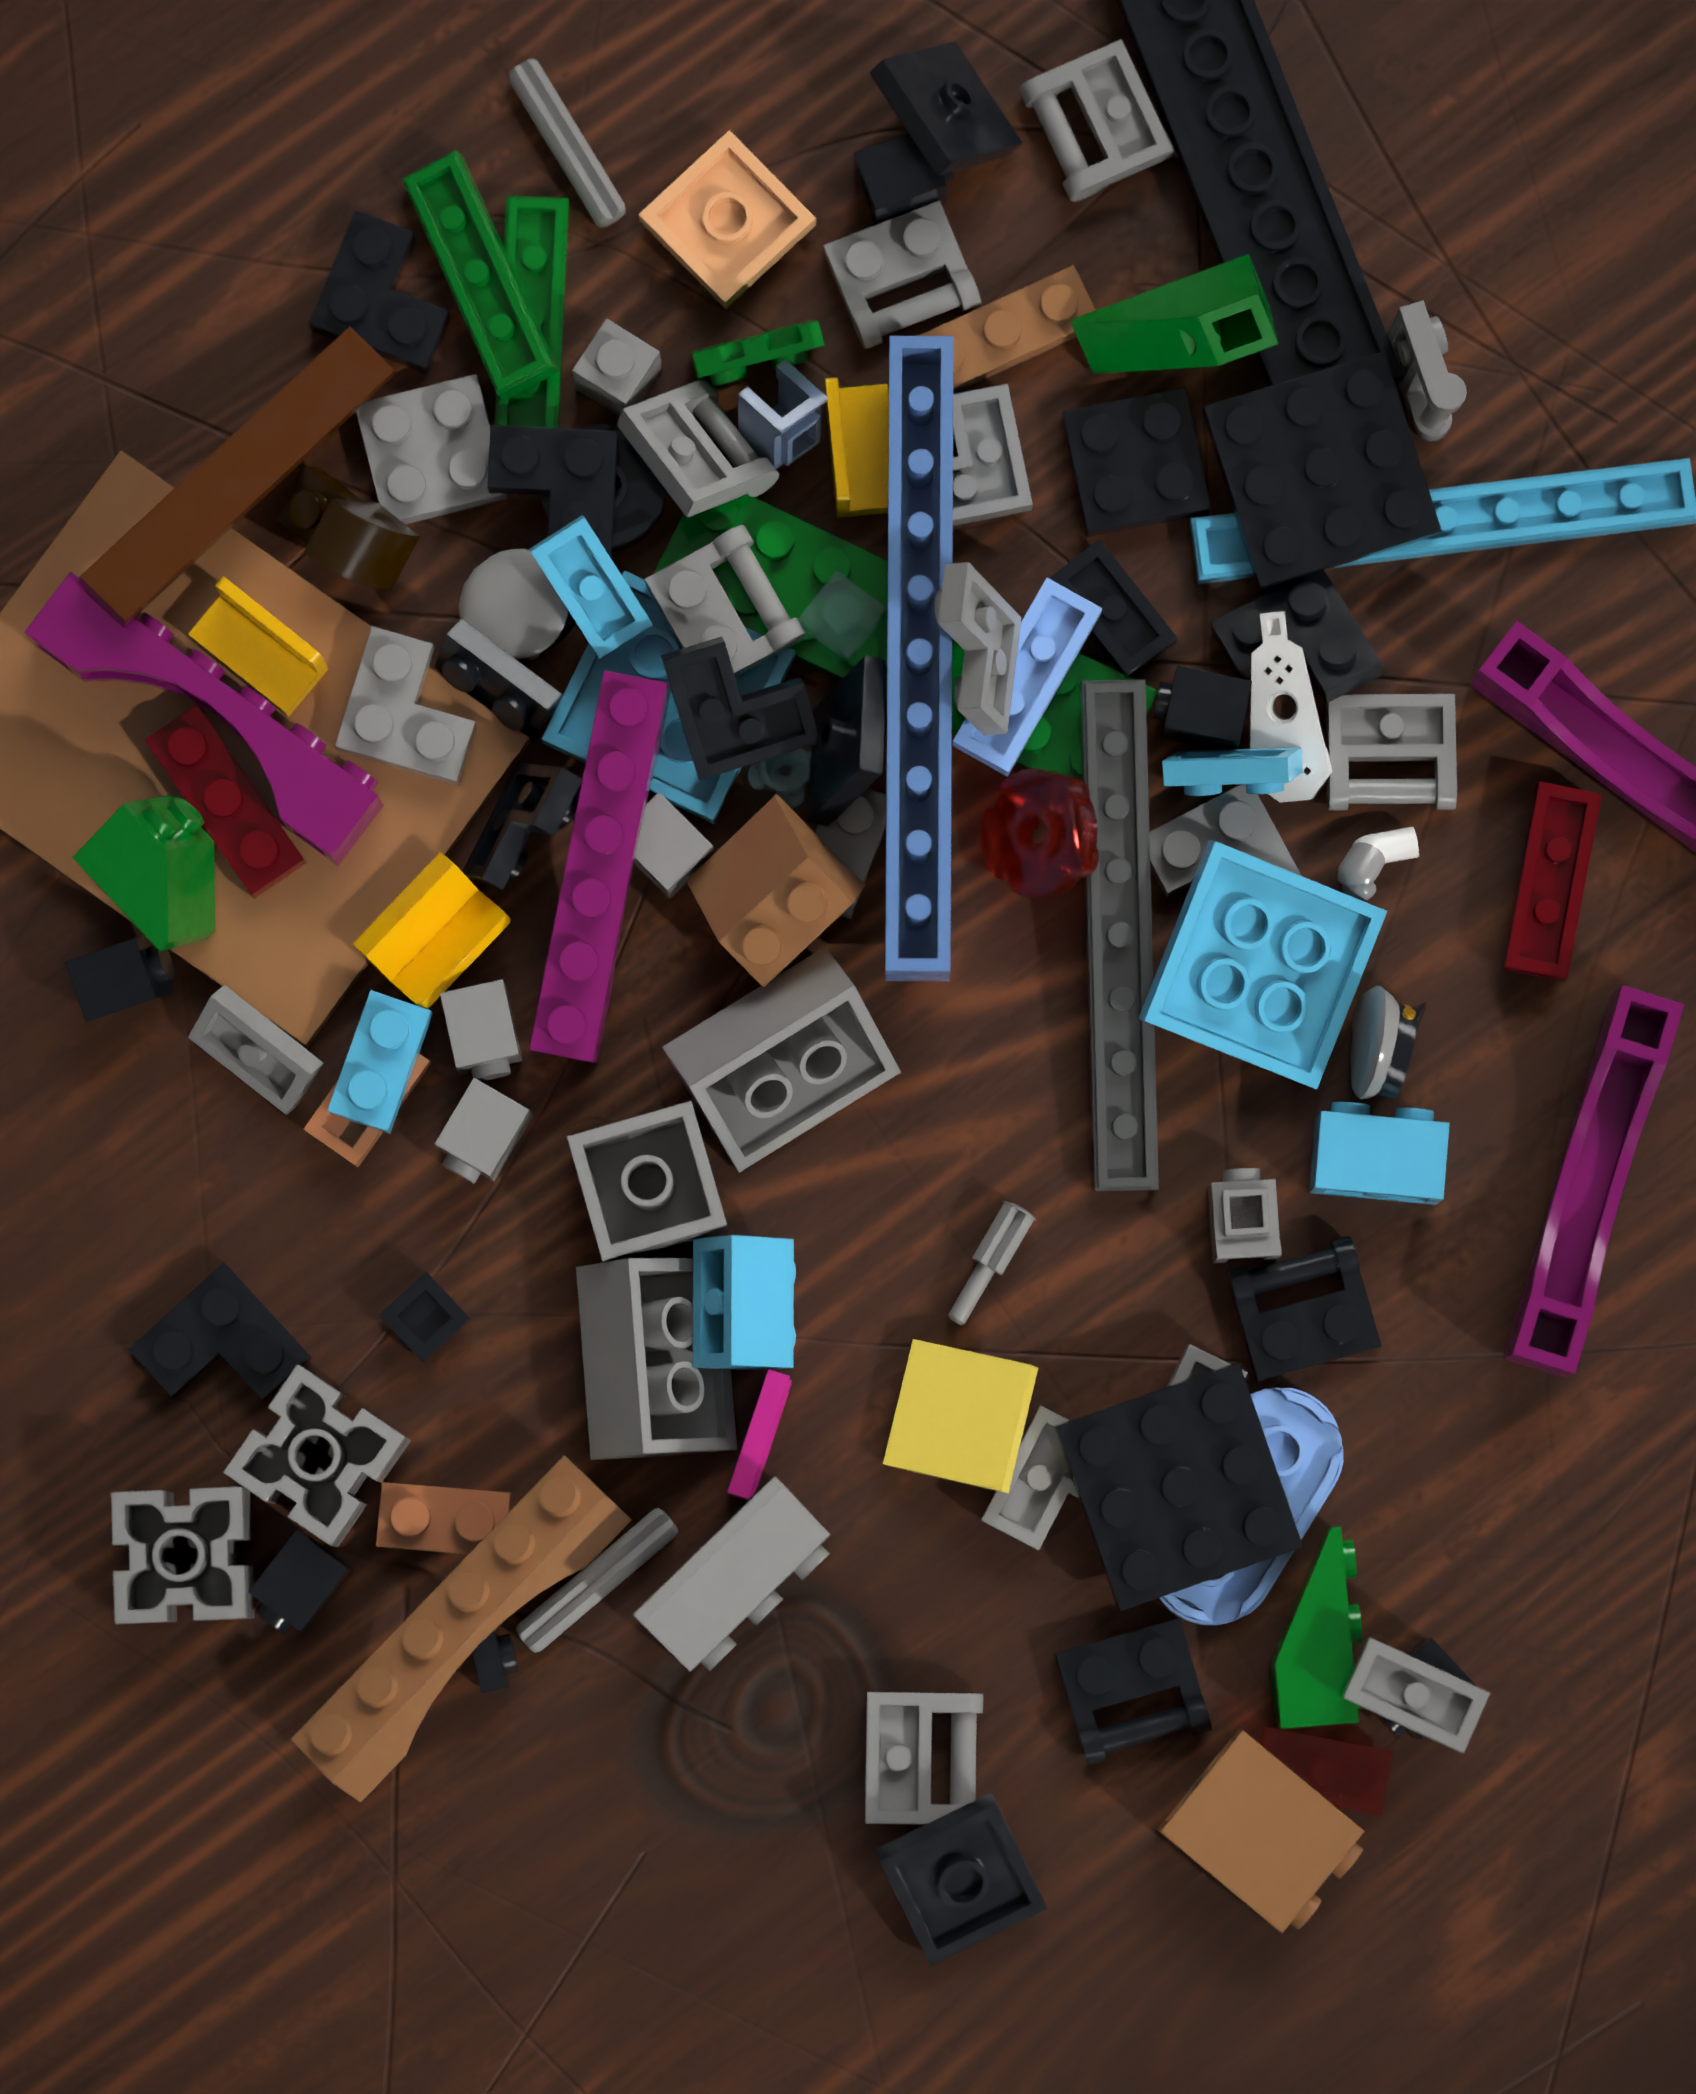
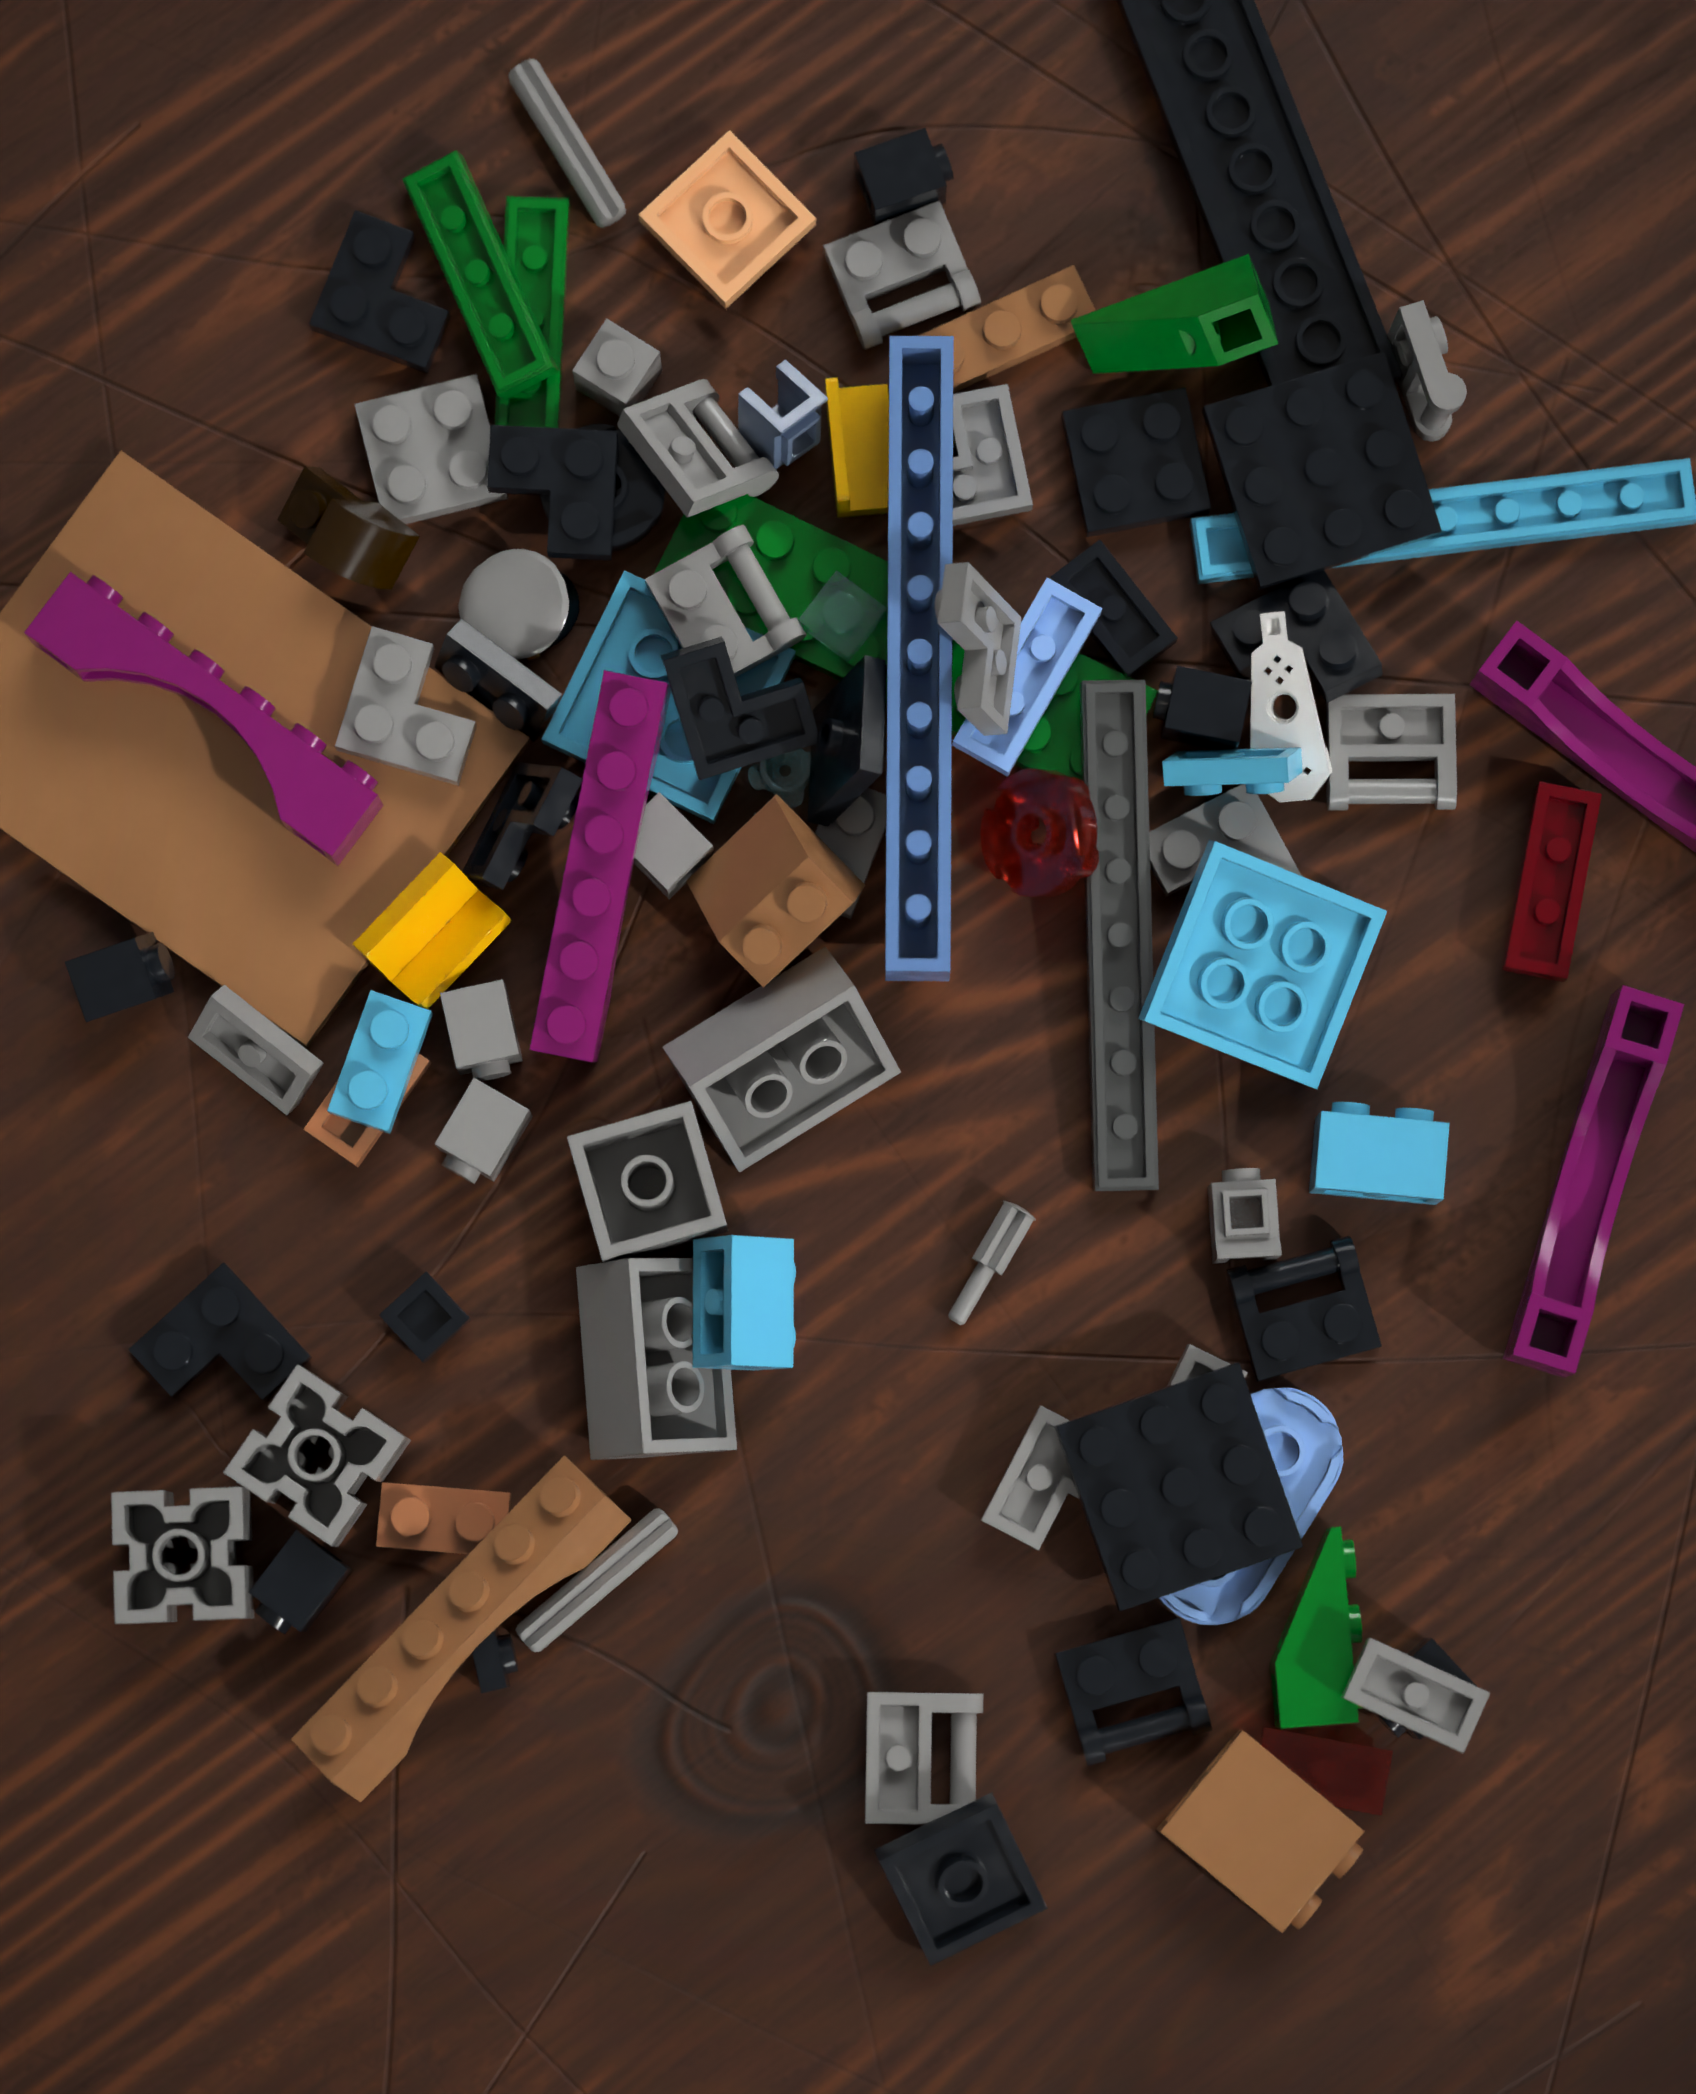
(156, 869): green slope -> none
(226, 801): dark red plate -> none
(236, 477): reddish brown tile -> none
(258, 648): yellow panel -> none
(591, 586): medium azure plate -> none
(729, 360): green wing -> none
(735, 1577): light grey slope -> none
(760, 1435): dark pink tile -> none
(945, 108): black plate -> none
(960, 1415): light yellow tile -> none
(1115, 111): light grey plate -> none
(1369, 856): arm -> none
(1381, 1043): light grey piece -> none

